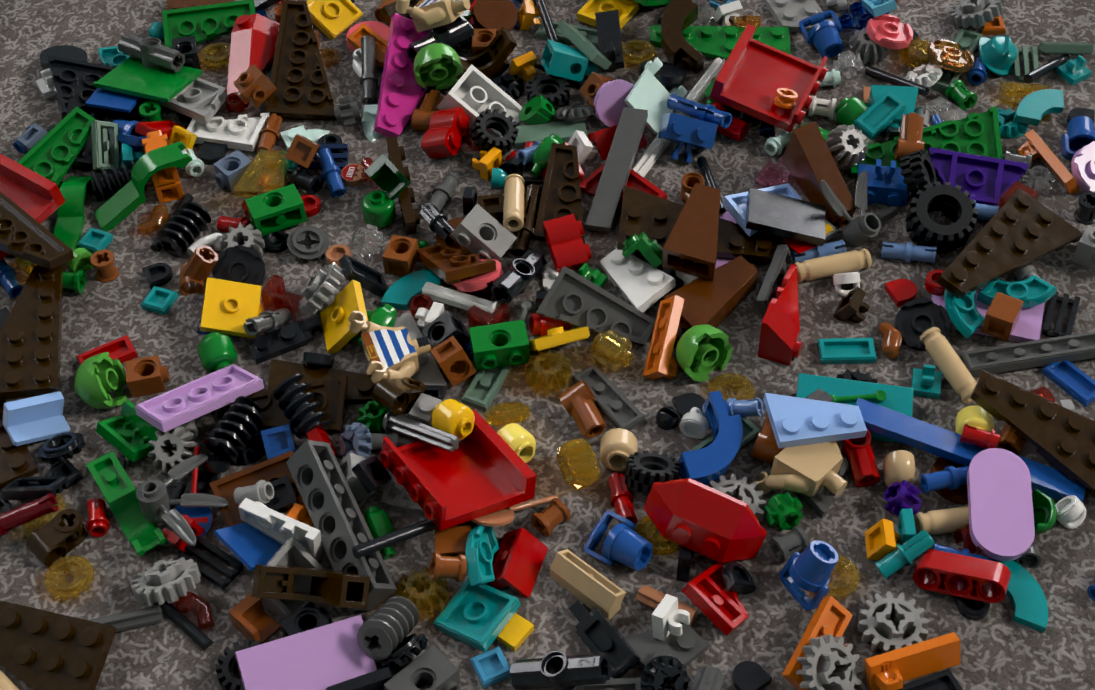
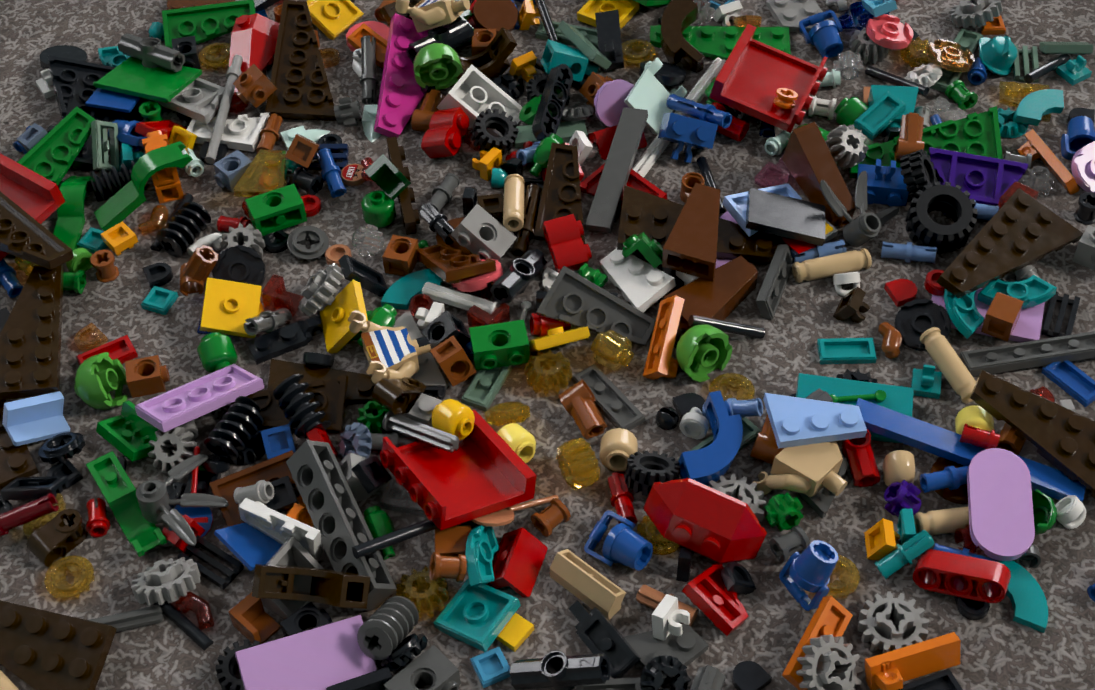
(89, 338): none -> clear orange tile
(119, 238): none -> light orange tile
(232, 75): none -> light grey bar
(544, 123): none -> black beam
(726, 326): none -> black bar
(781, 323): red wedge -> none

